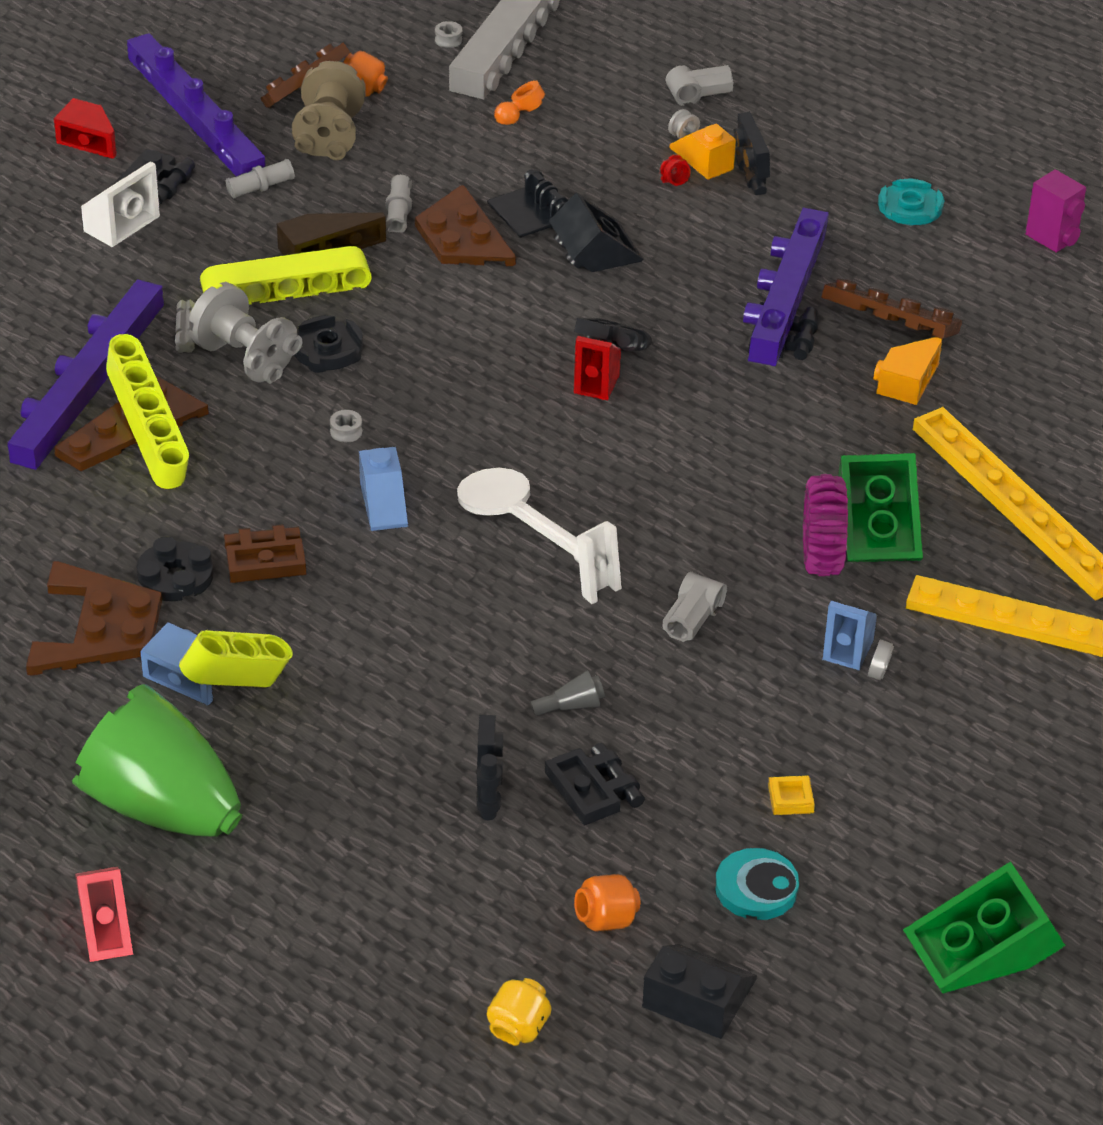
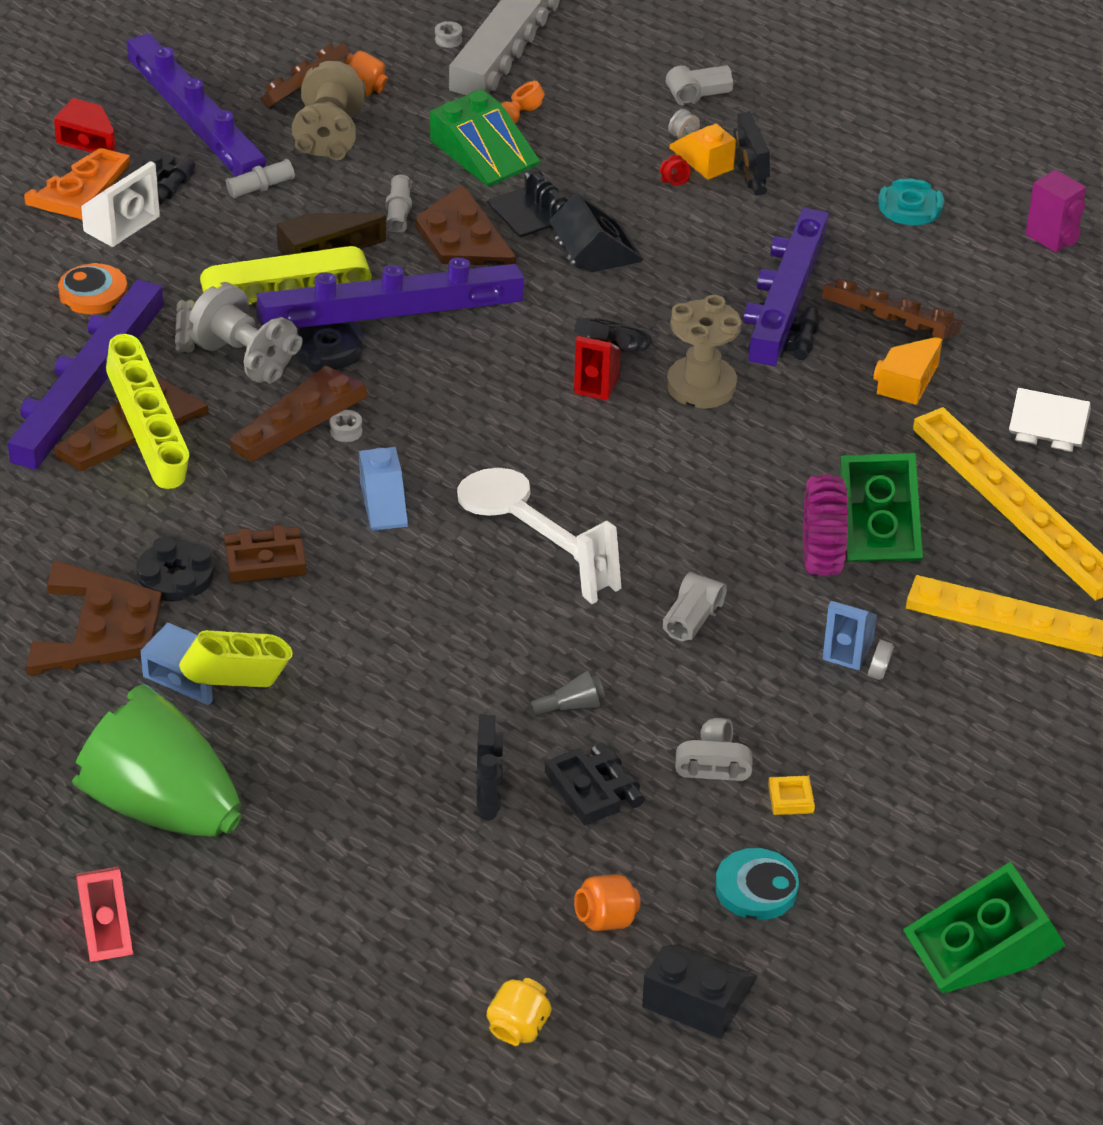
(85, 181): none -> orange wing
(92, 288): none -> orange tile
(299, 411): none -> reddish brown wing
(392, 295): none -> dark purple piece
(481, 137): none -> green slope
(702, 375): none -> dark tan piece
(714, 760): none -> light grey beam
(717, 730): none -> light grey hinge
(1049, 418): none -> white slope

